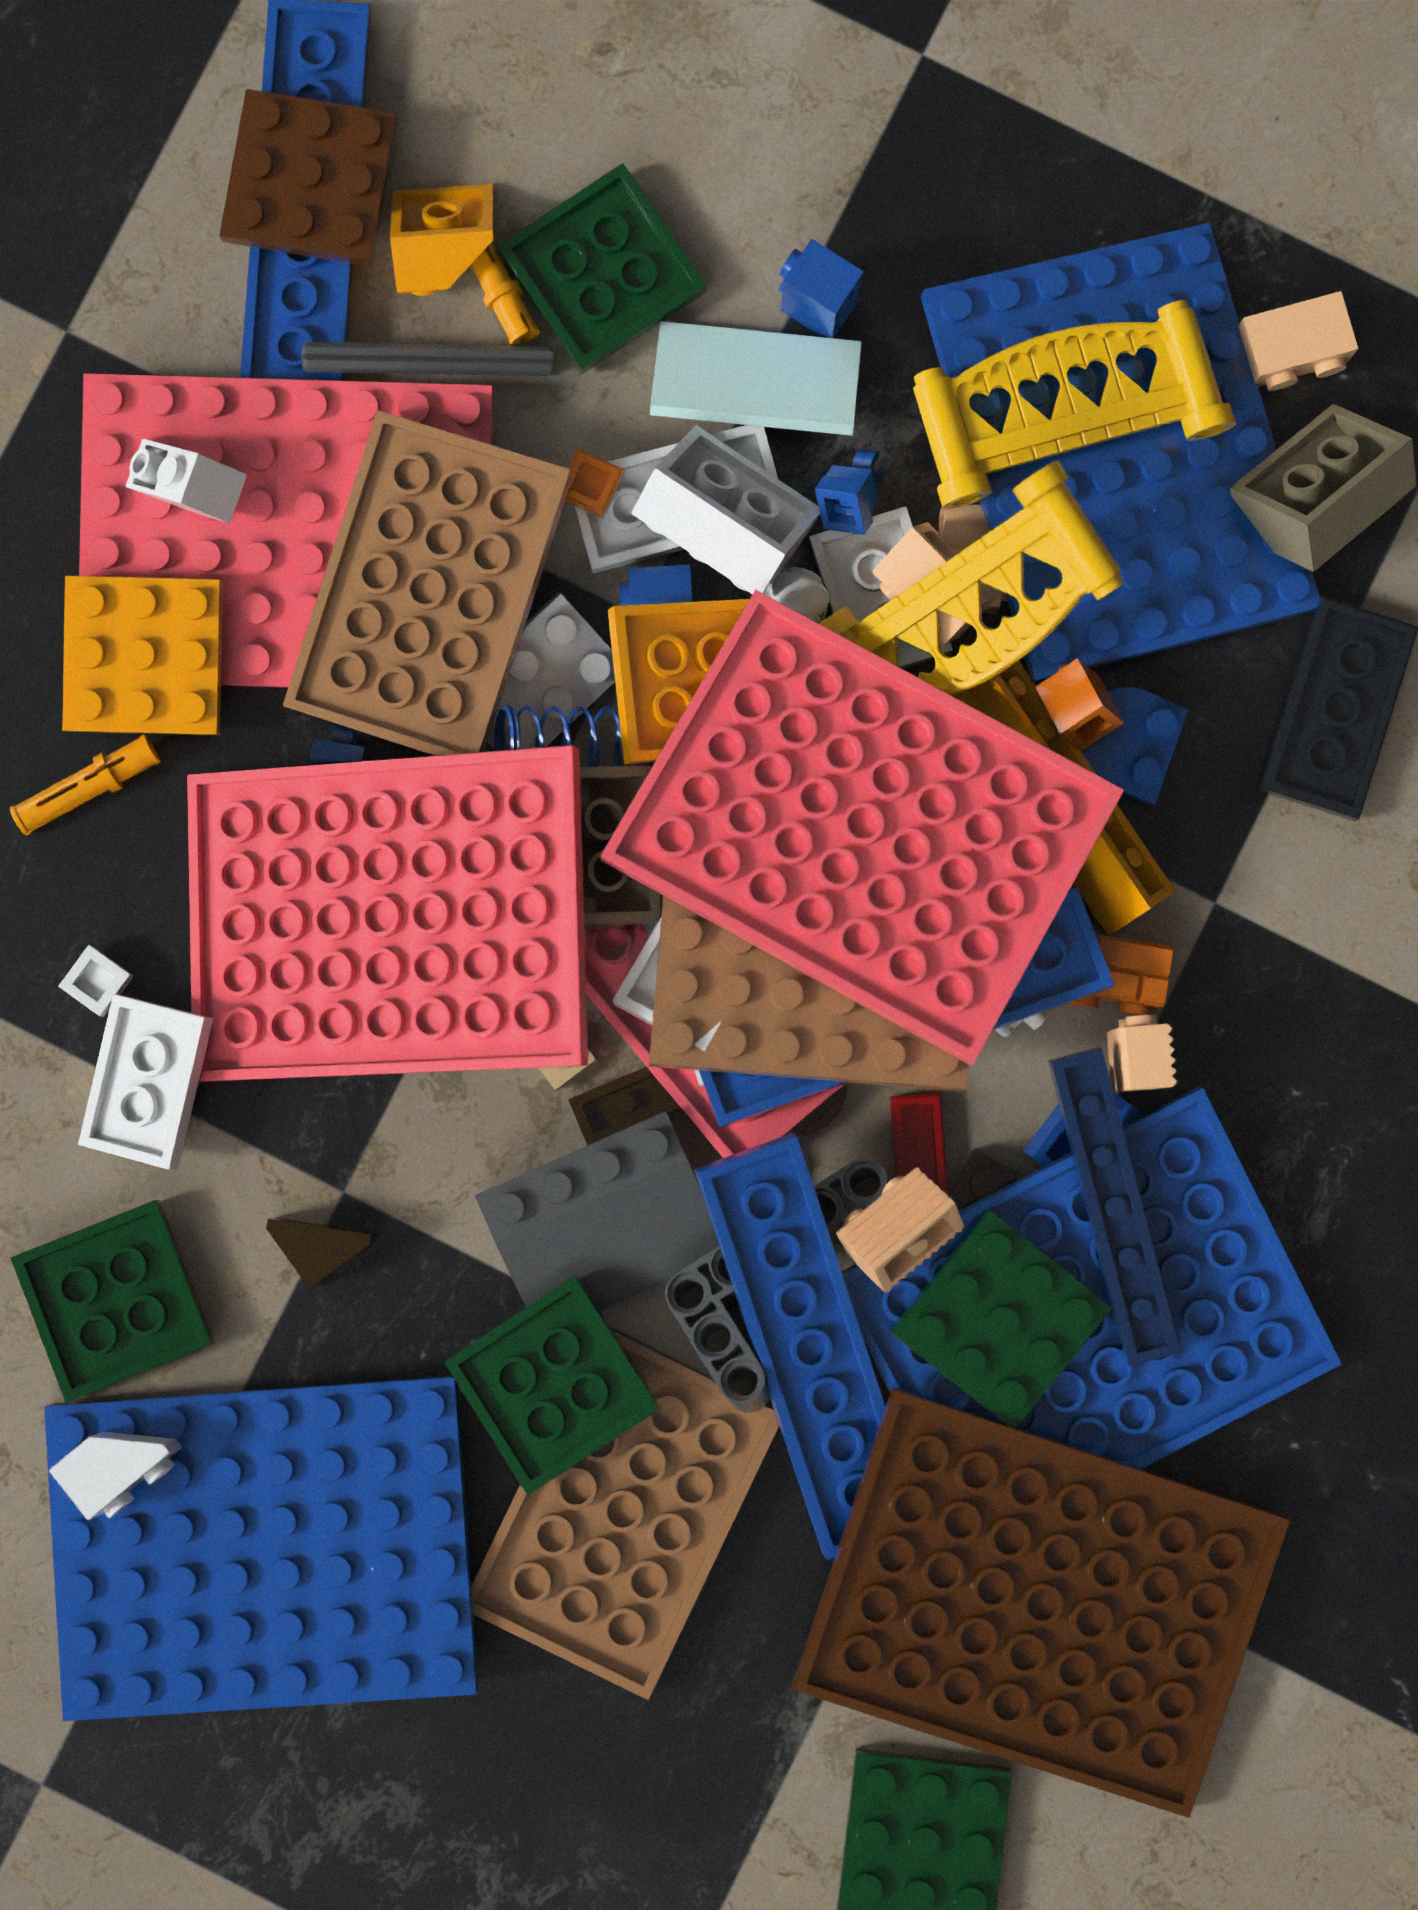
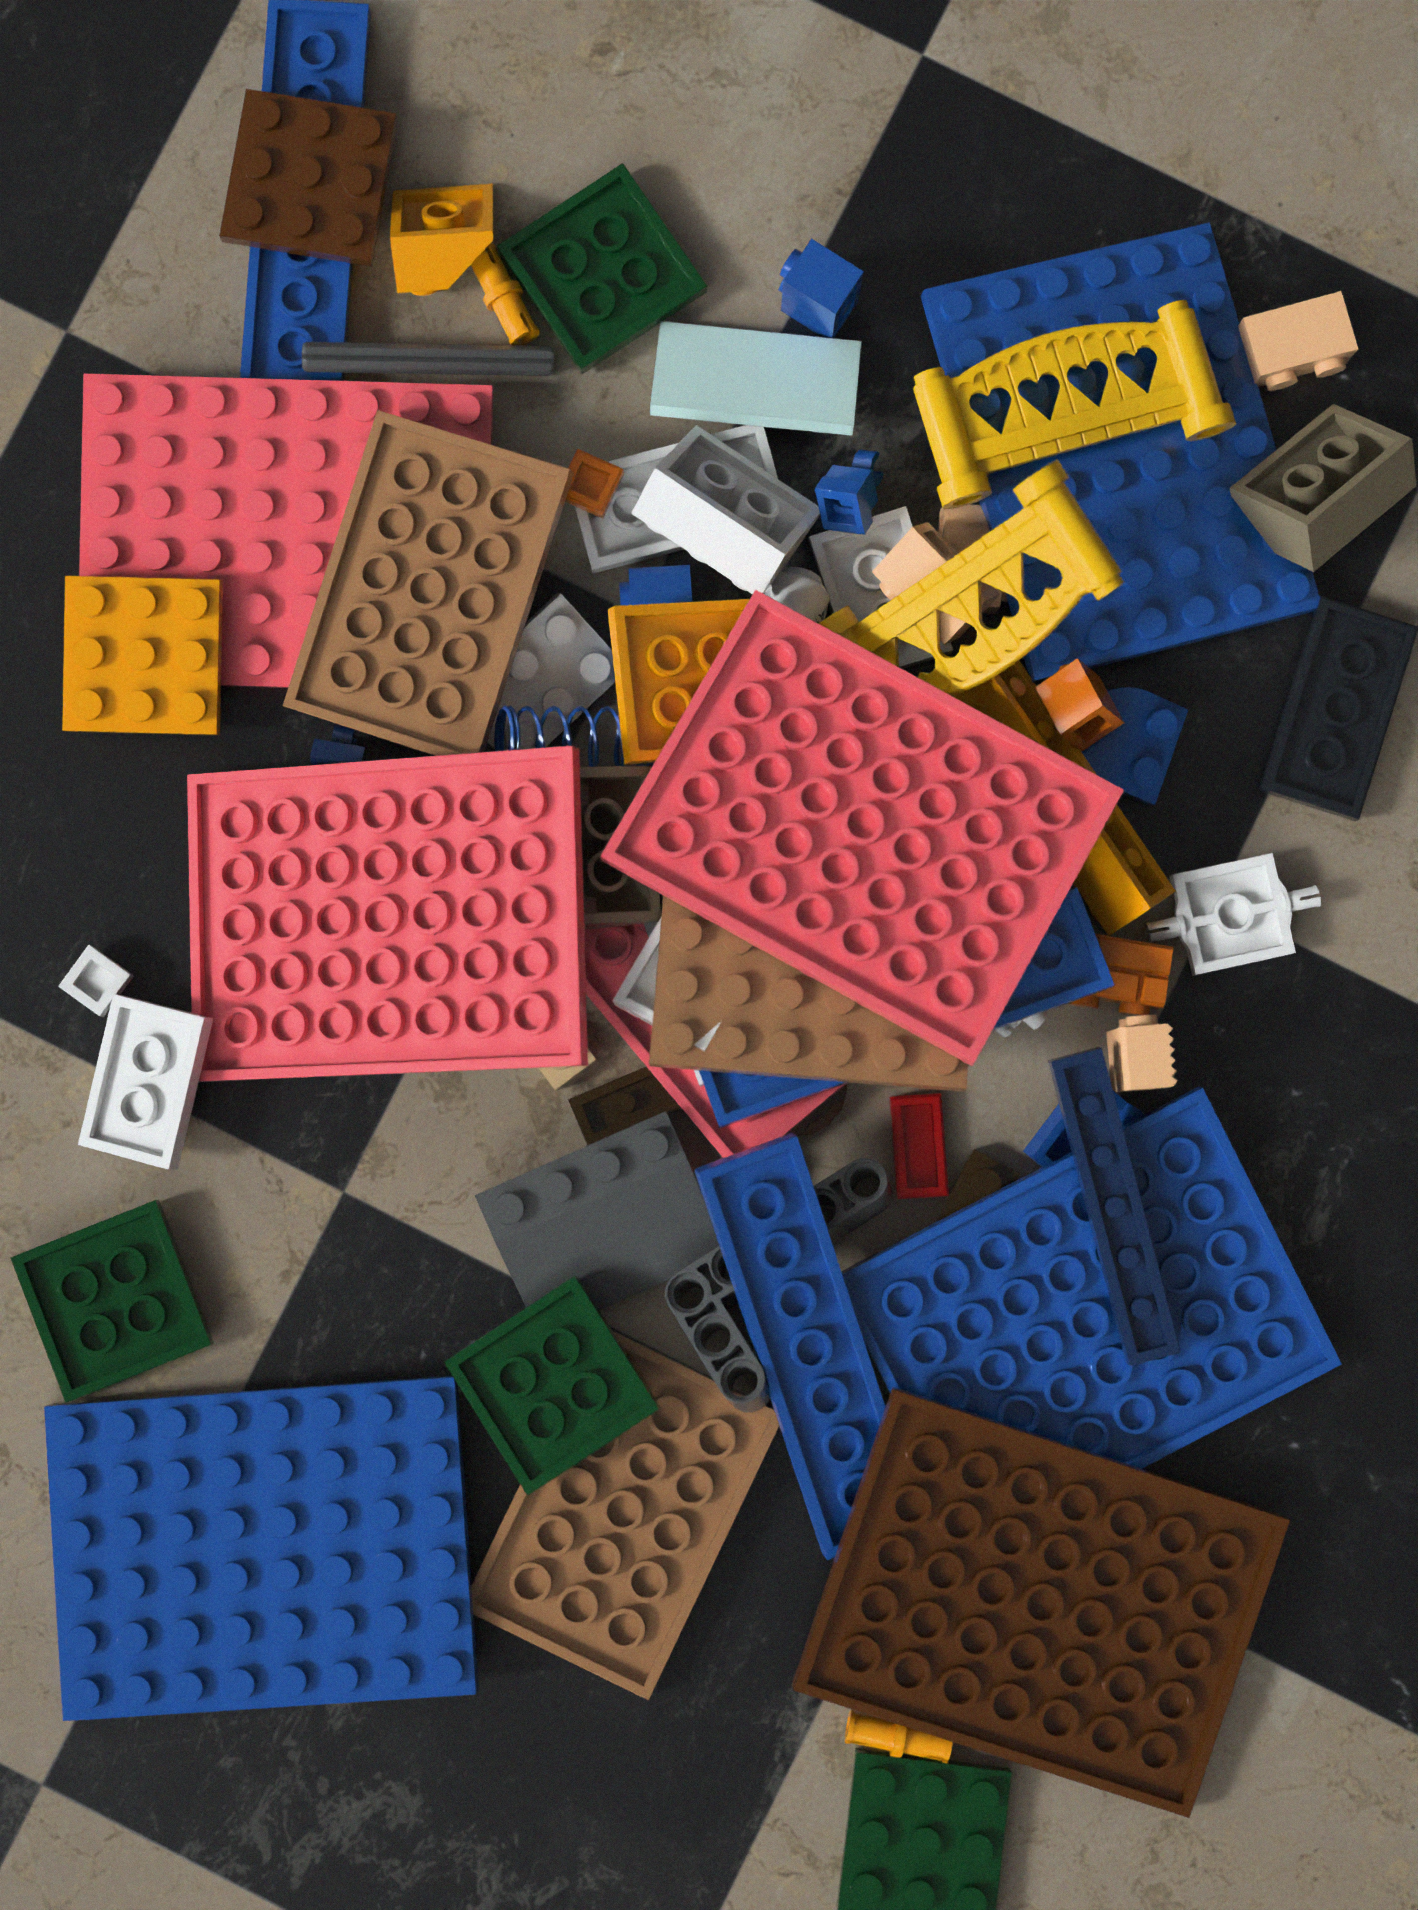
(102, 775): light orange pin -> none
(109, 1466): white slope -> none
(186, 480): white slope -> none
(318, 1249): dark brown slope -> none
(898, 1739): none -> light orange pin
(900, 1228): light nougat brick -> none
(1000, 1319): dark green plate -> none
(1232, 914): none -> white plate

